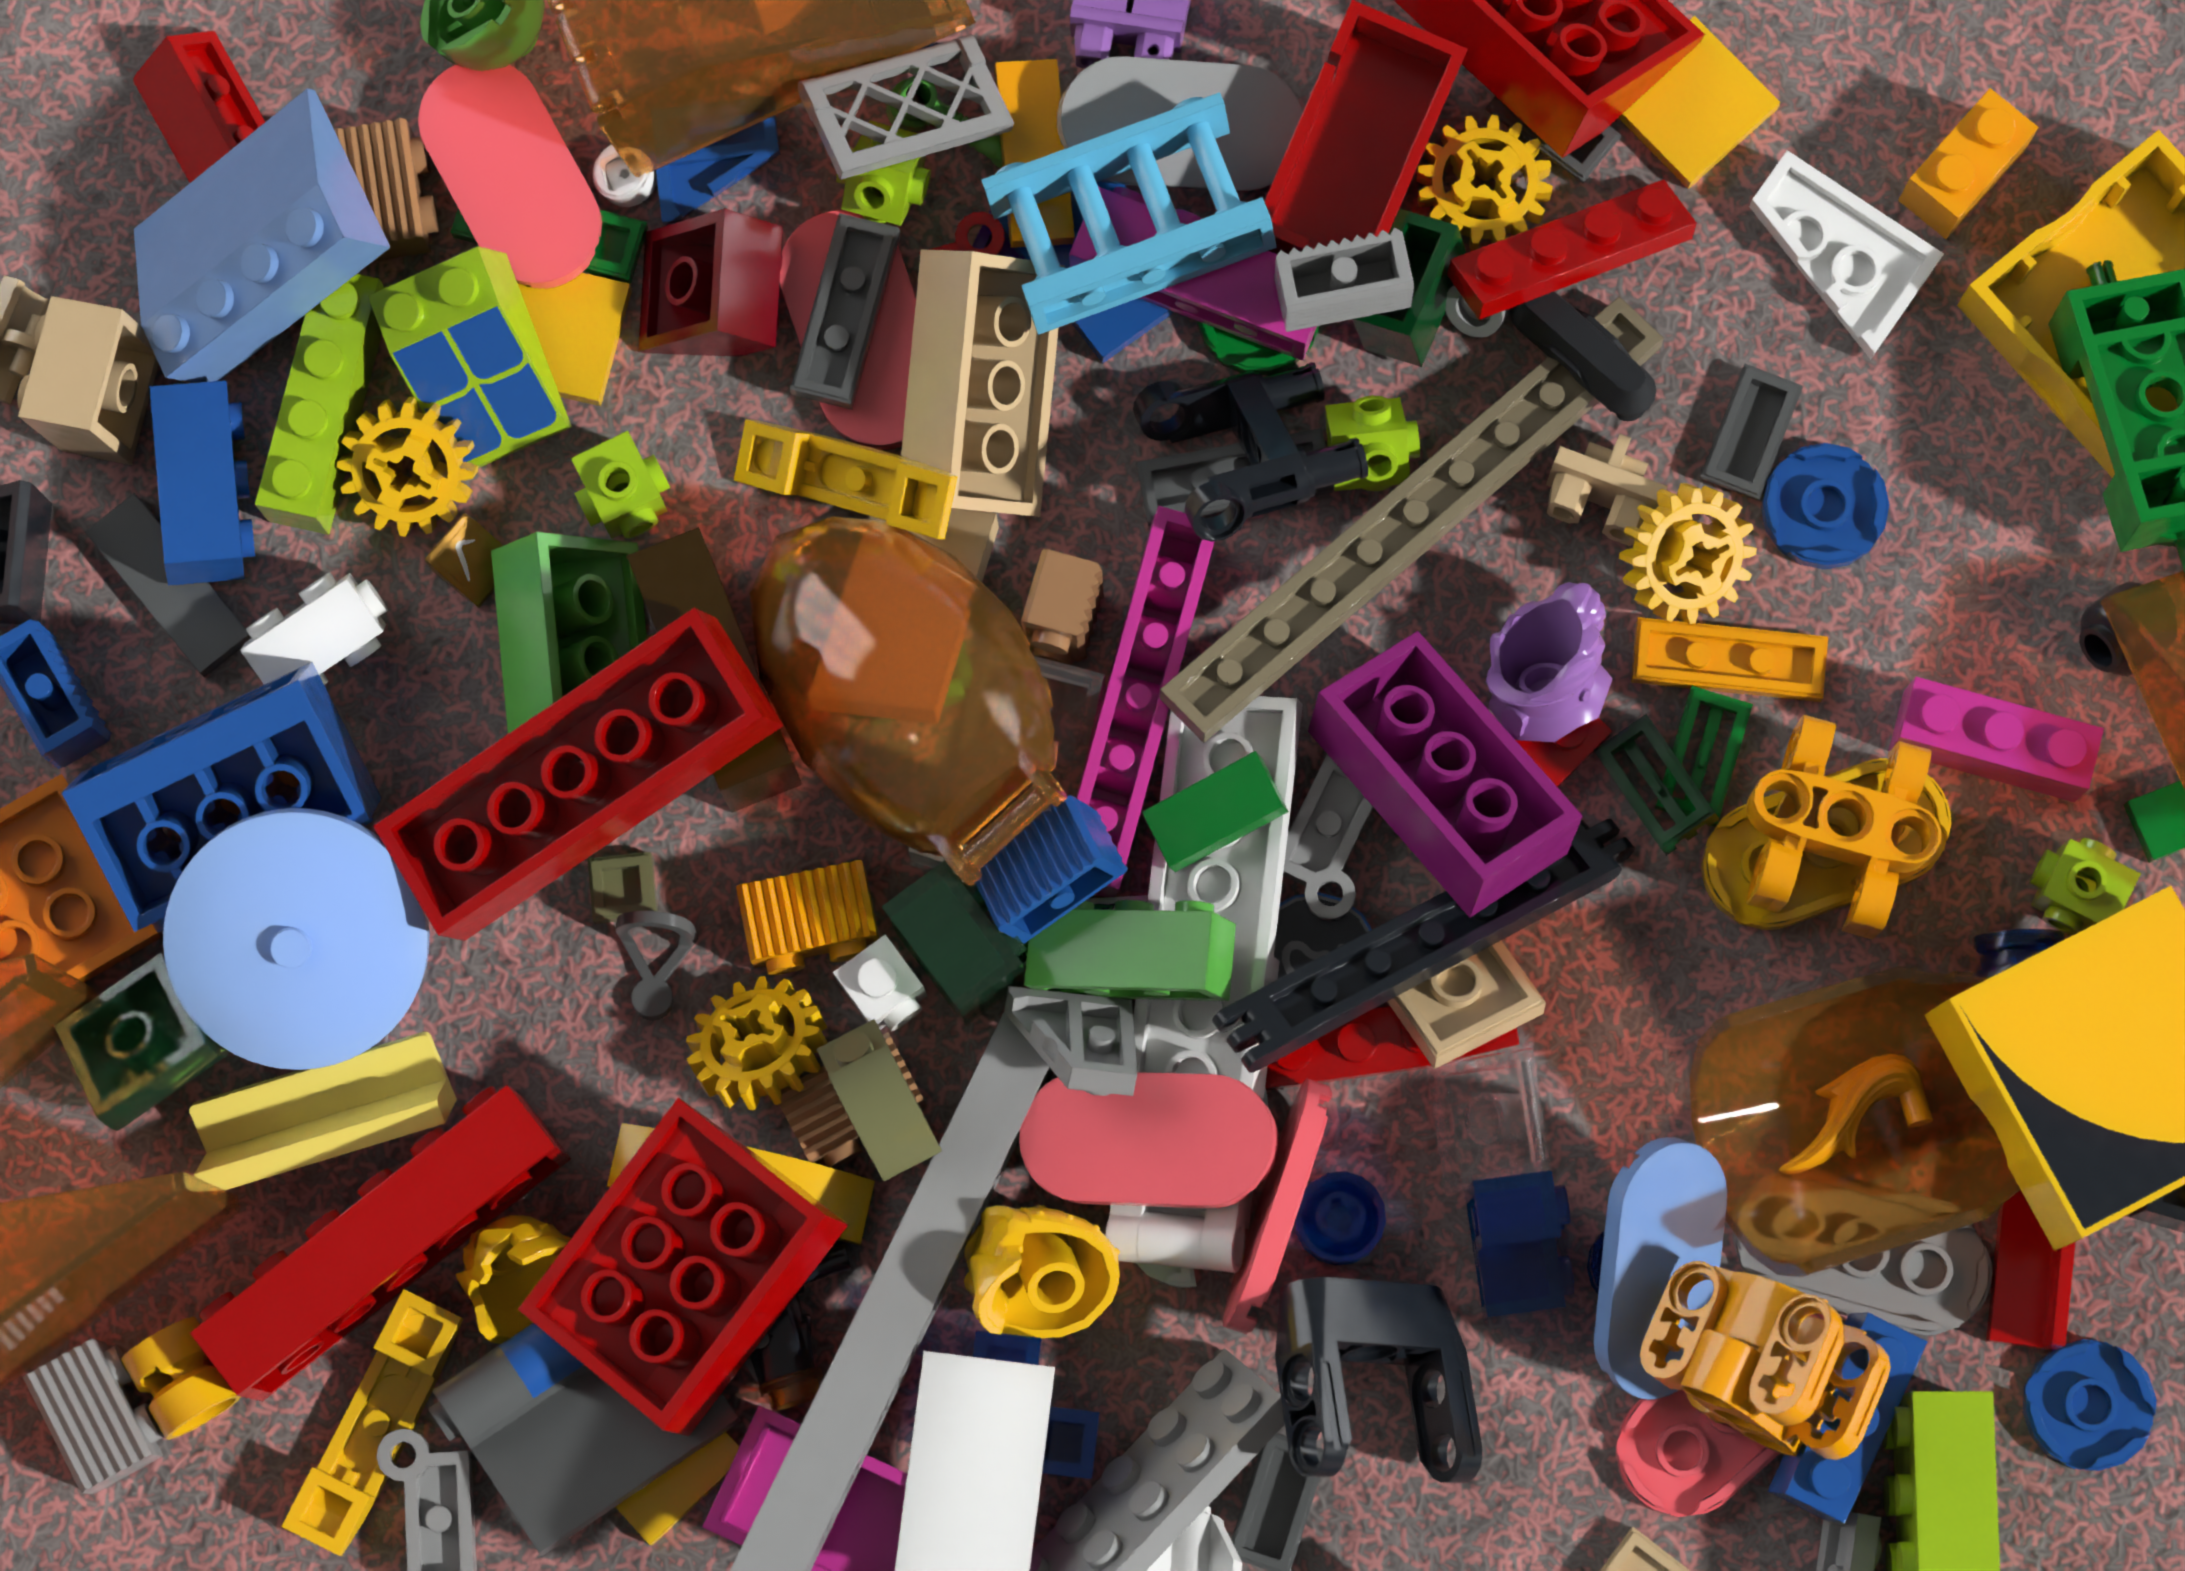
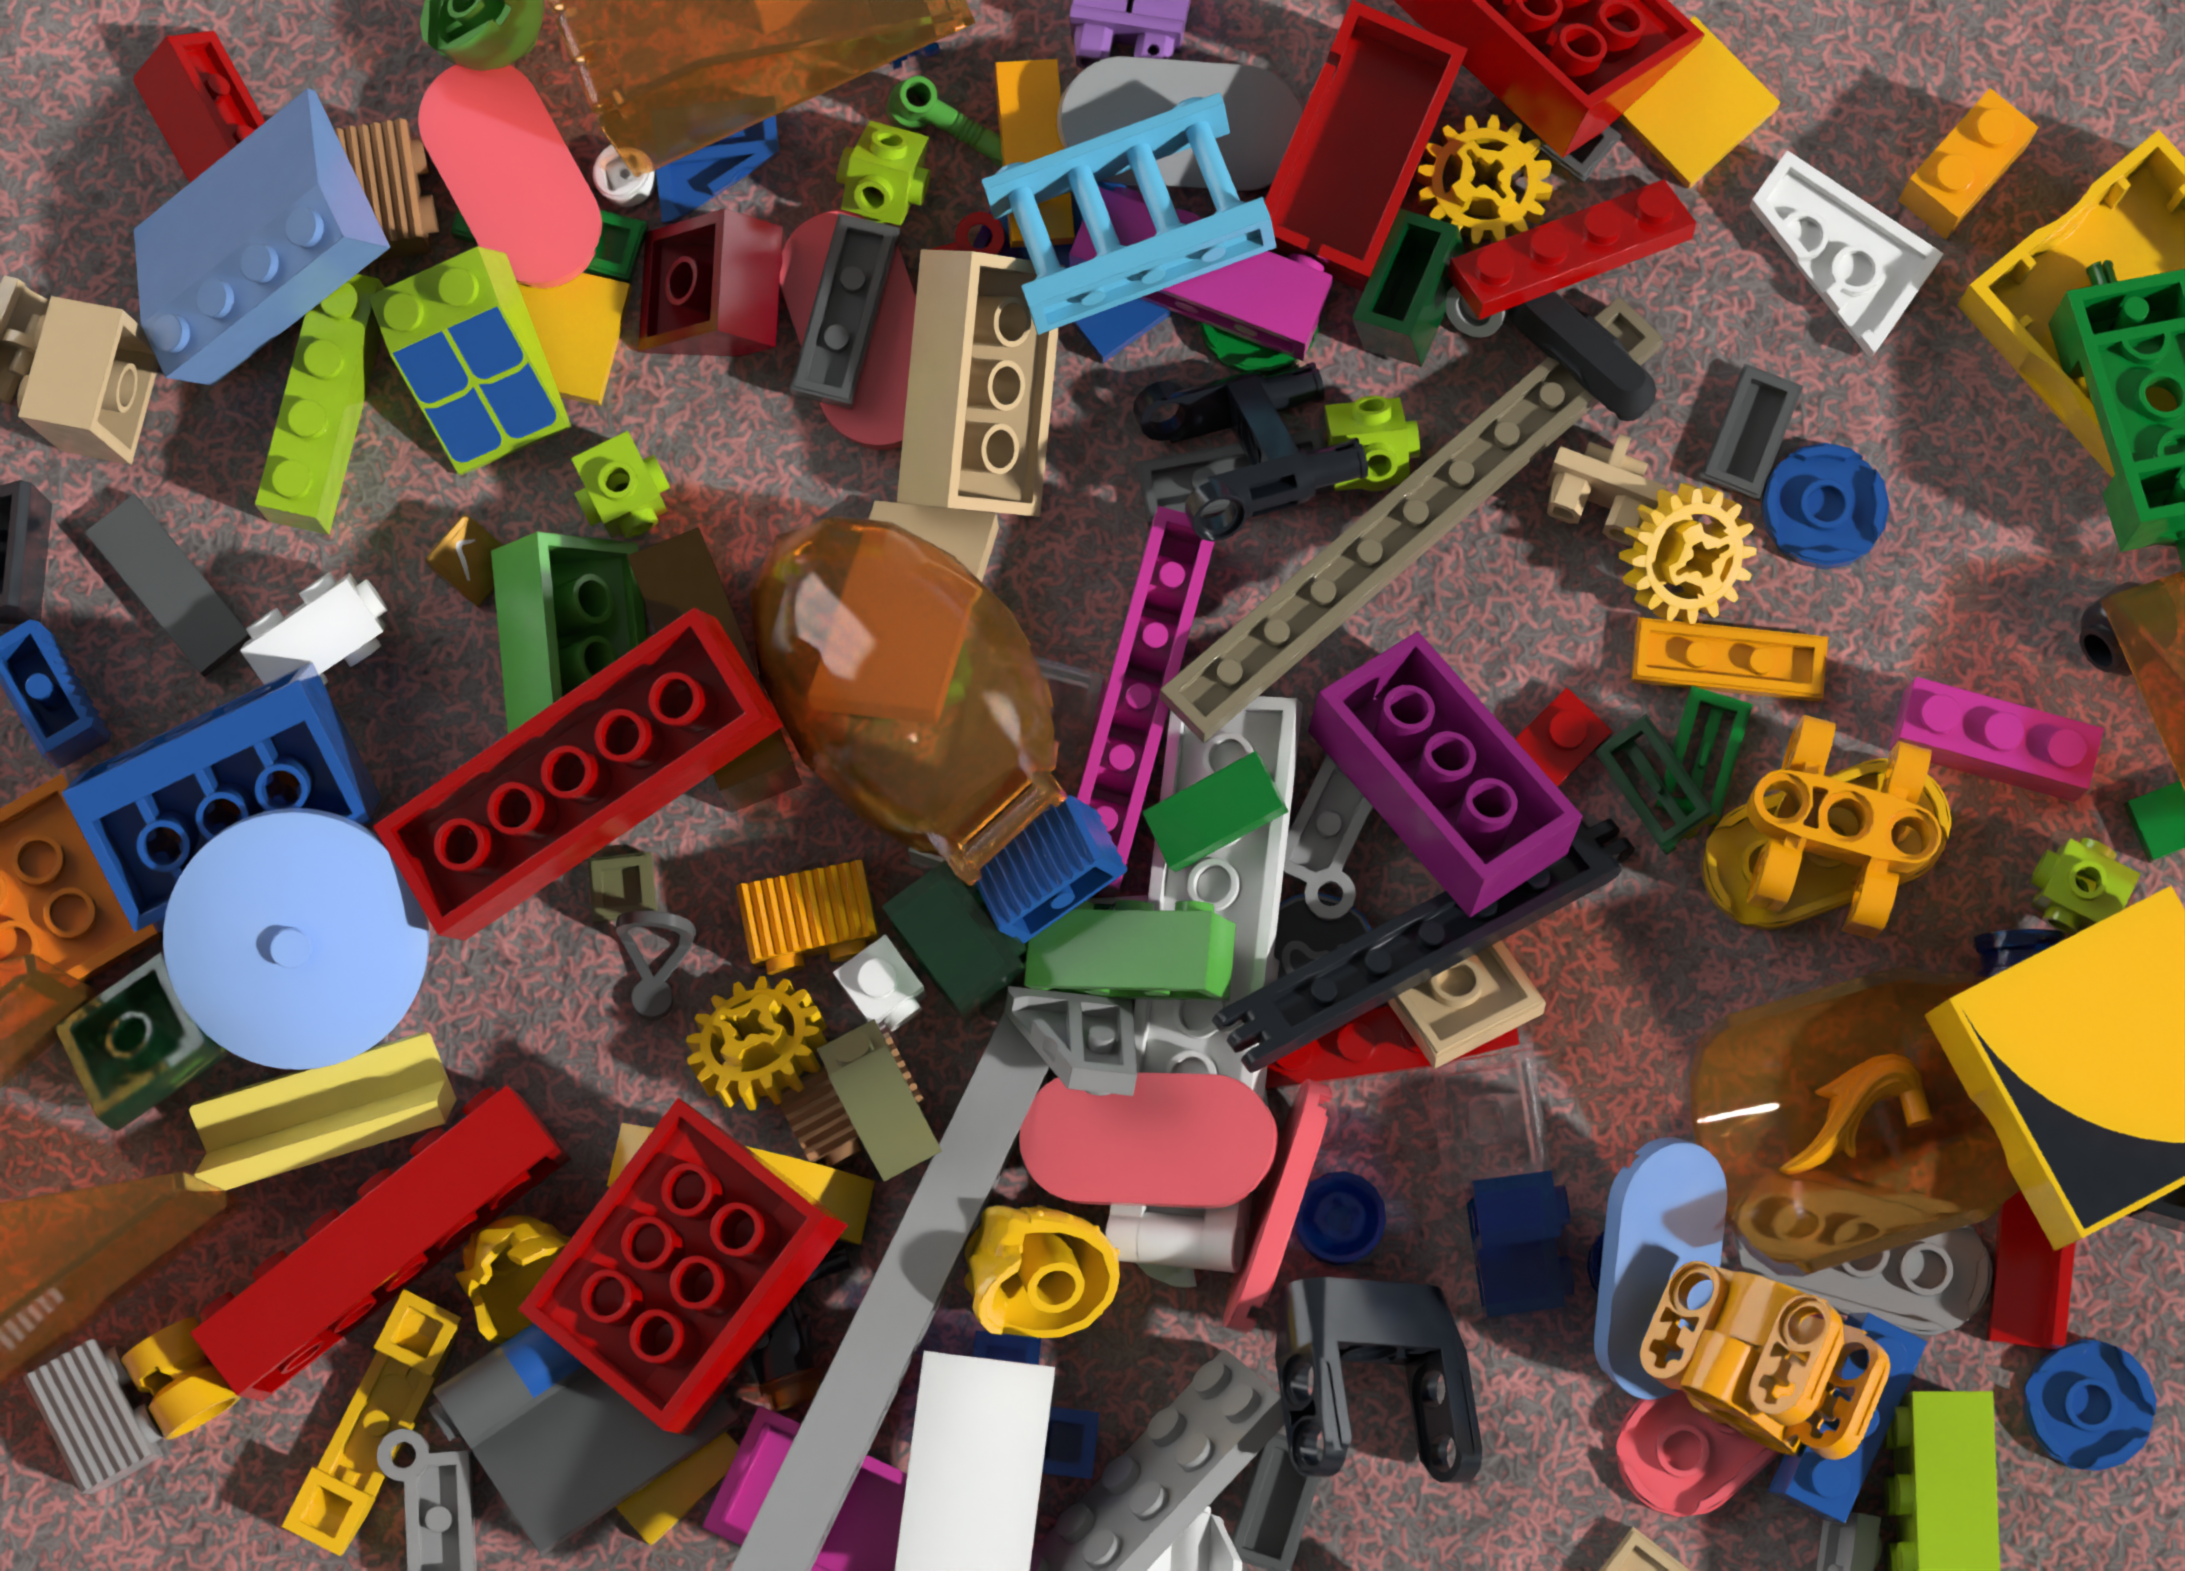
(200, 482): blue brick -> none
(385, 458): yellow gear -> none
(846, 476): yellow slope -> none
(893, 147): light grey window -> none
(1062, 606): medium nougat brick -> none
(1343, 280): light grey brick -> none
(1549, 665): medium lavender piece -> none

